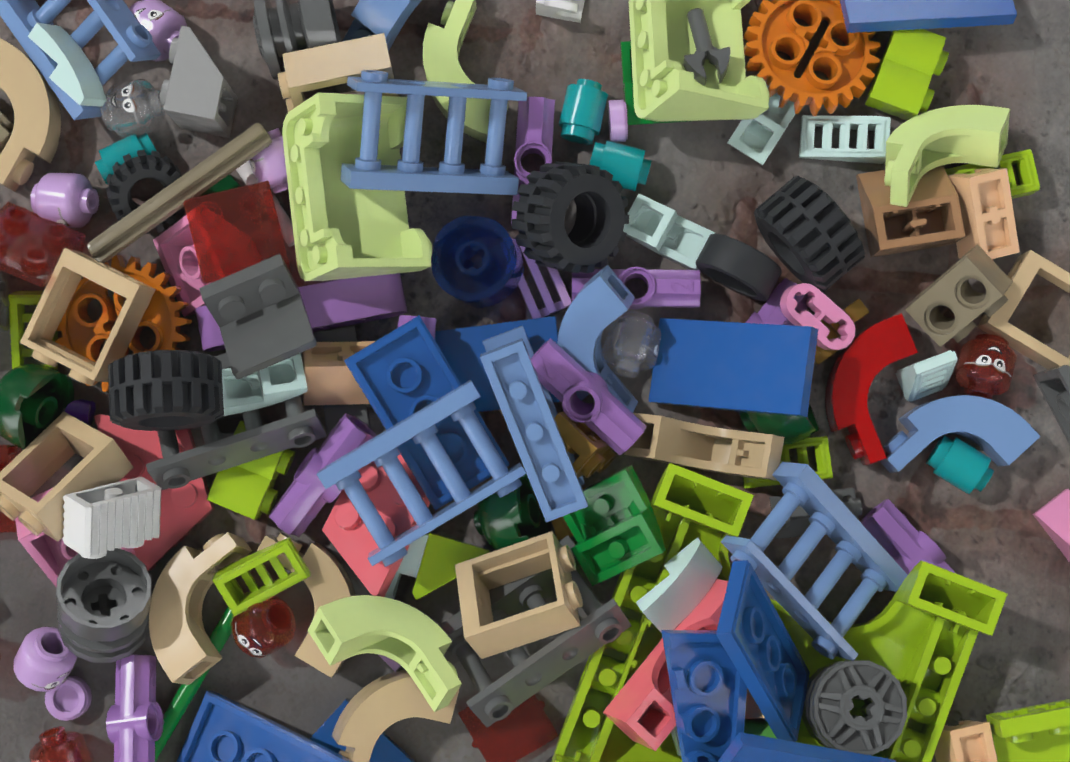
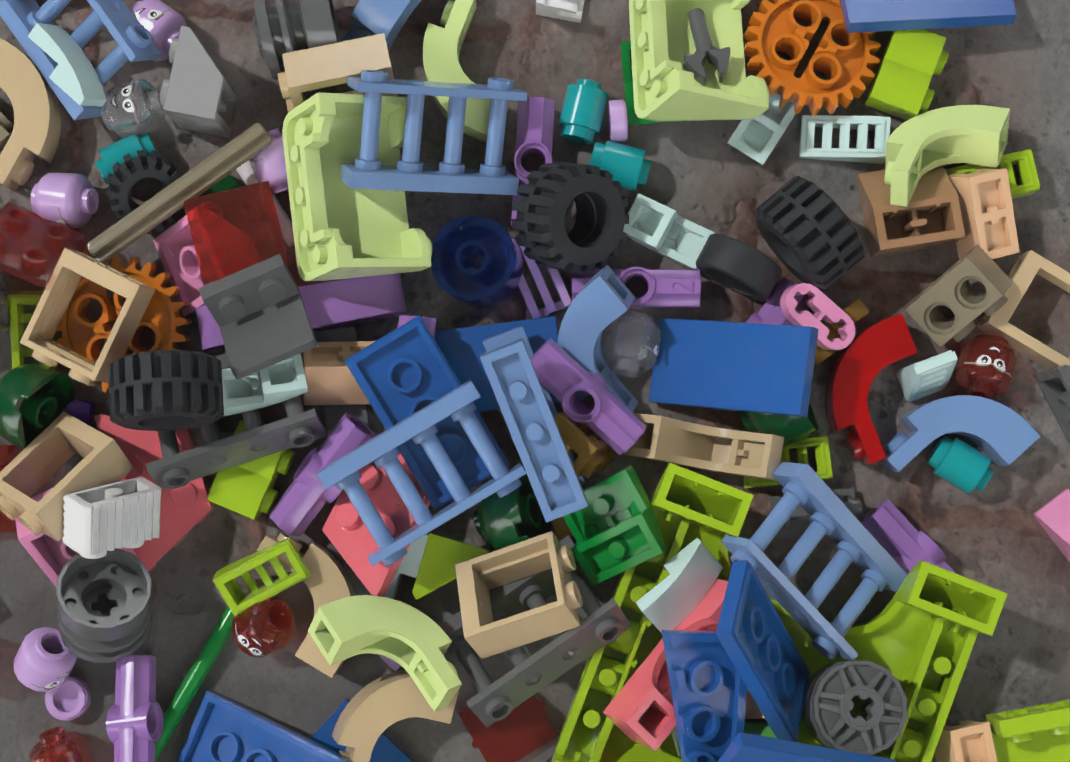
(177, 607): tan arch -> none

